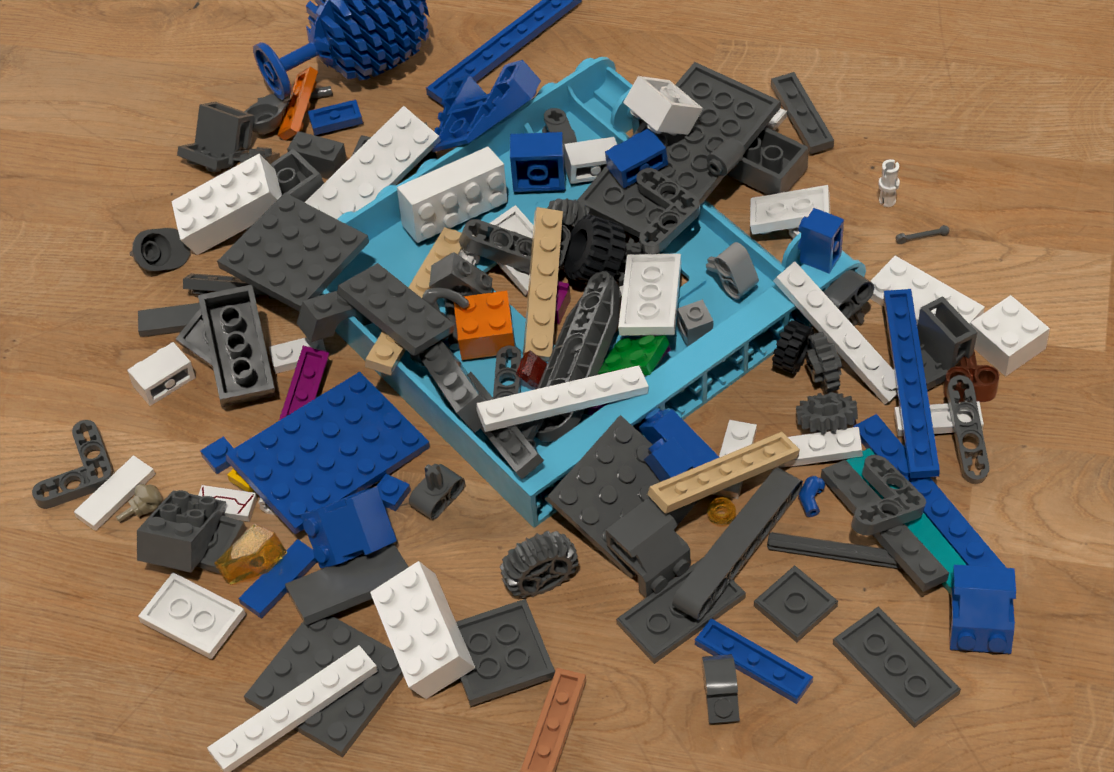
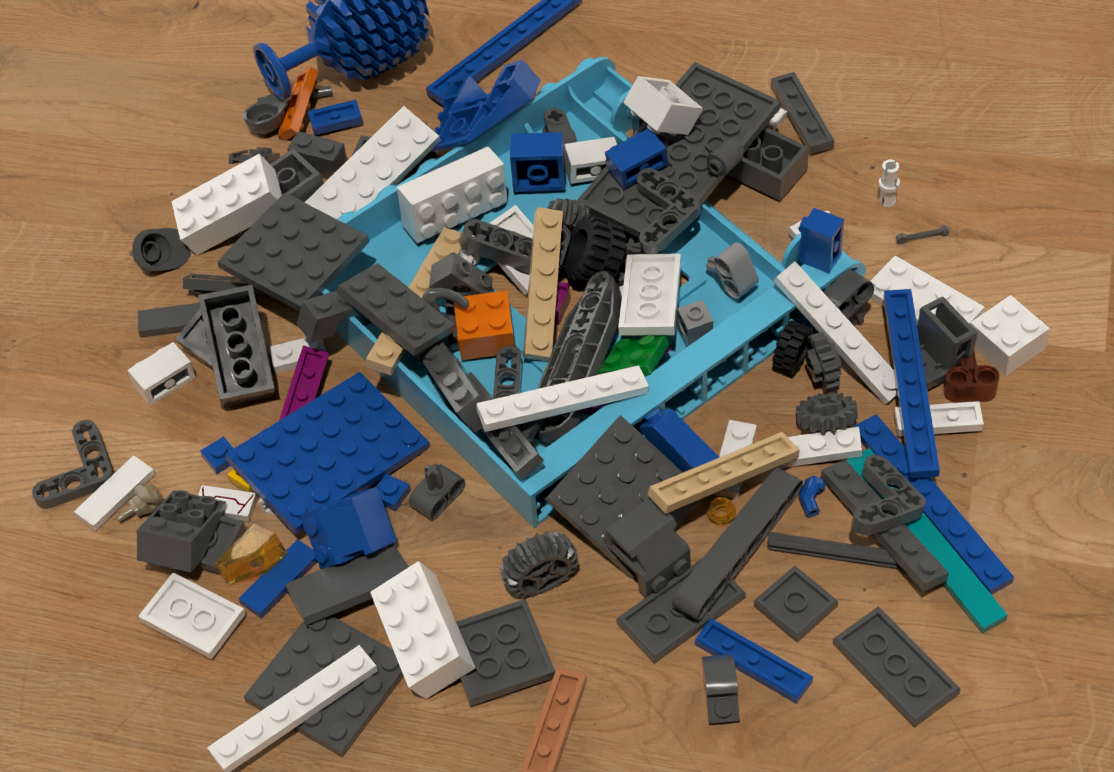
(218, 133): dark grey piece -> none
(531, 369): clear red tile -> none
(668, 459): blue brick -> none
(786, 209): white plate -> none
(964, 429): dark grey beam -> none
(982, 608): blue piece -> none

